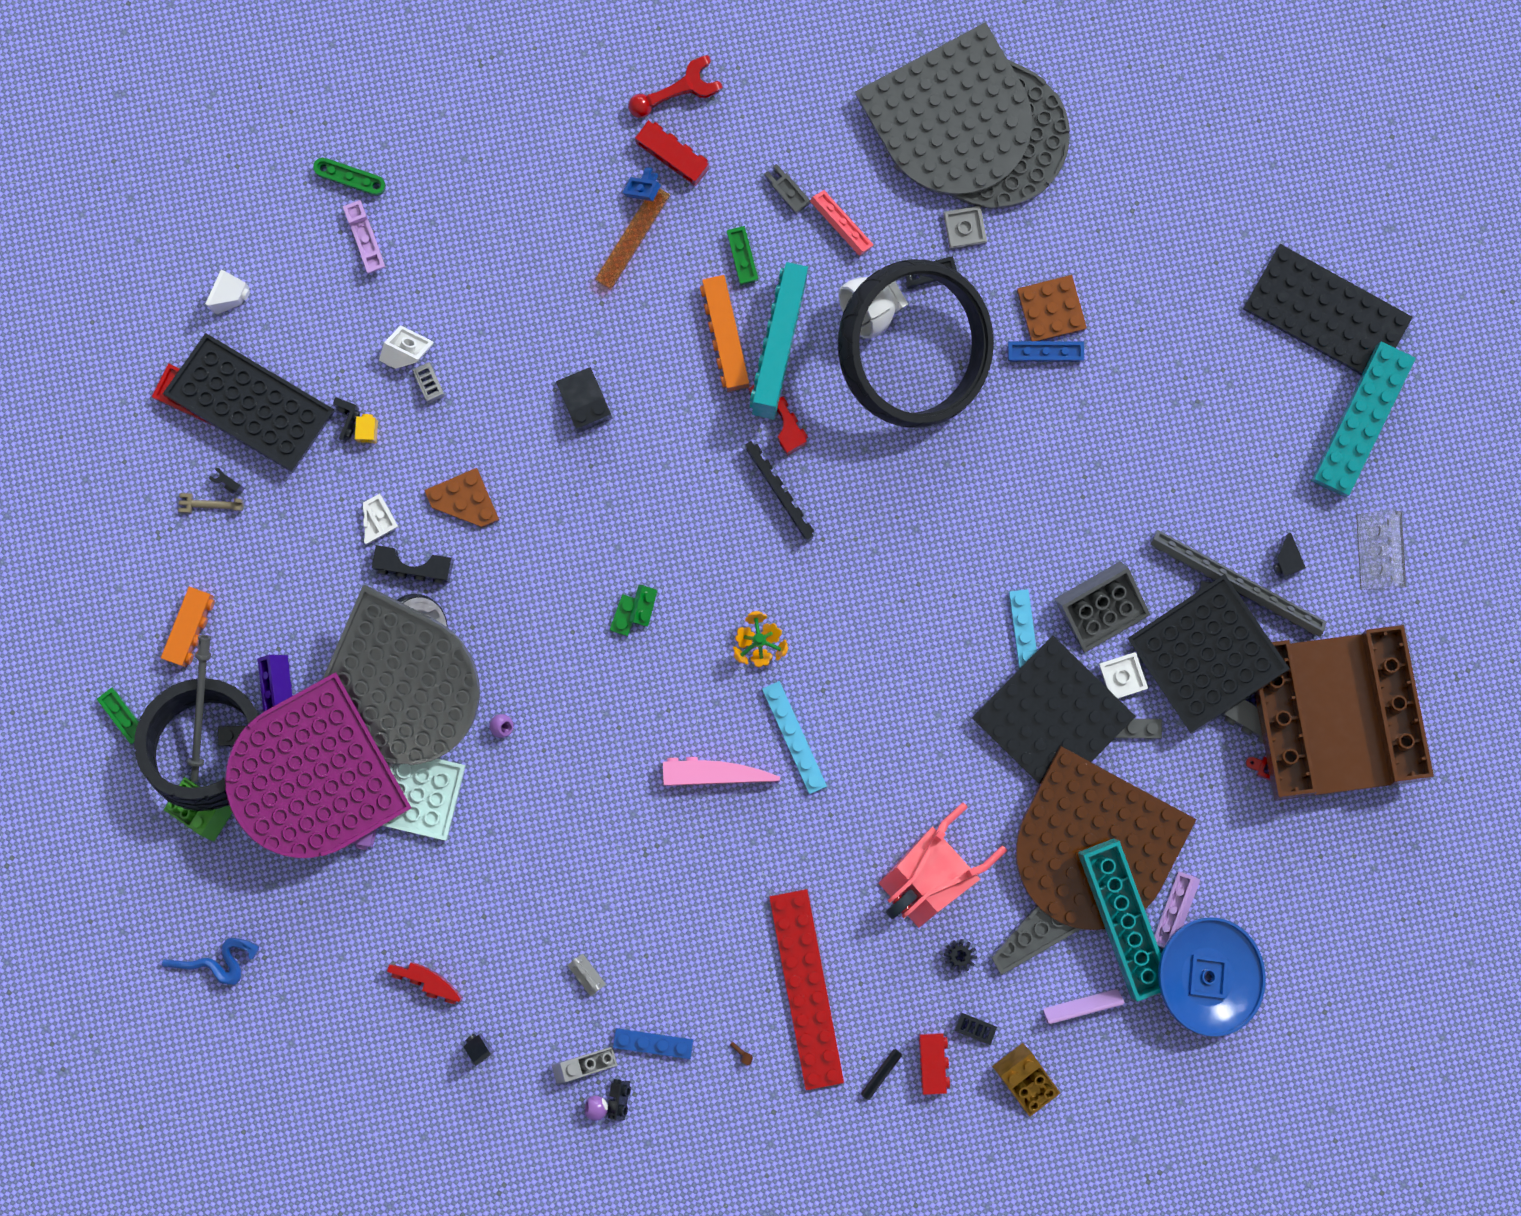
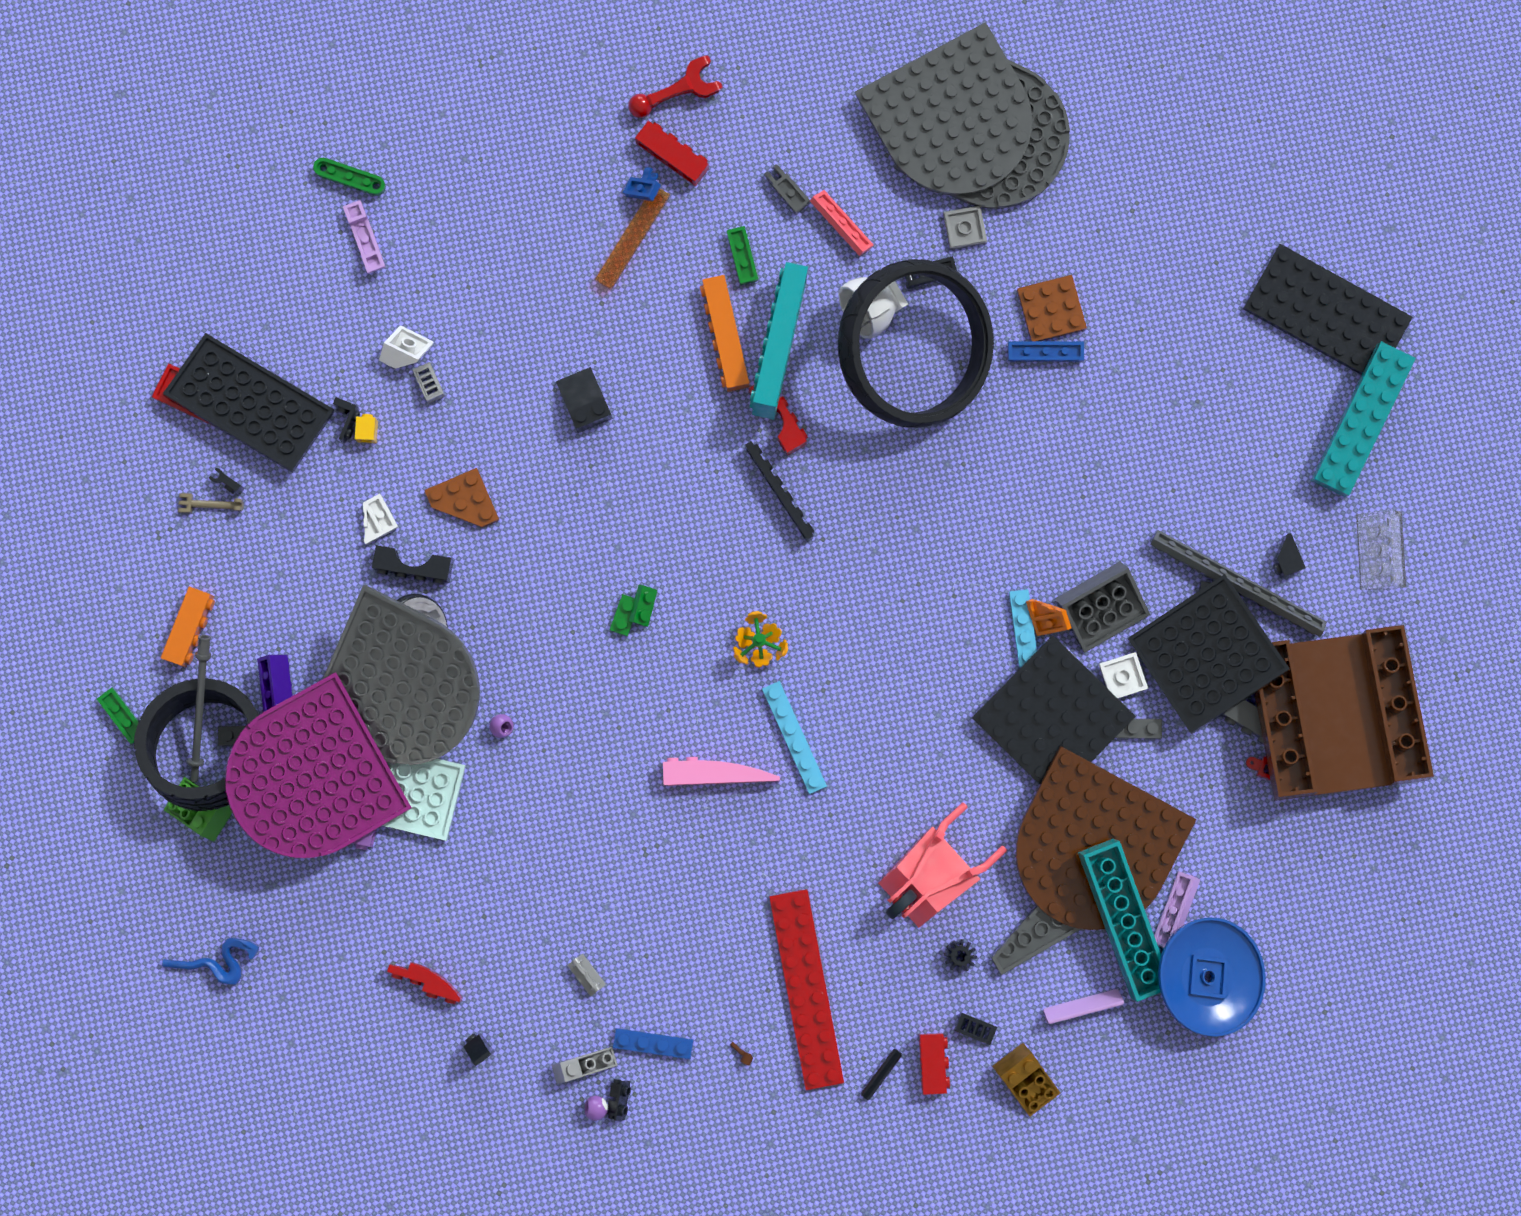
(227, 293): white slope -> none
(1047, 618): none -> orange wing

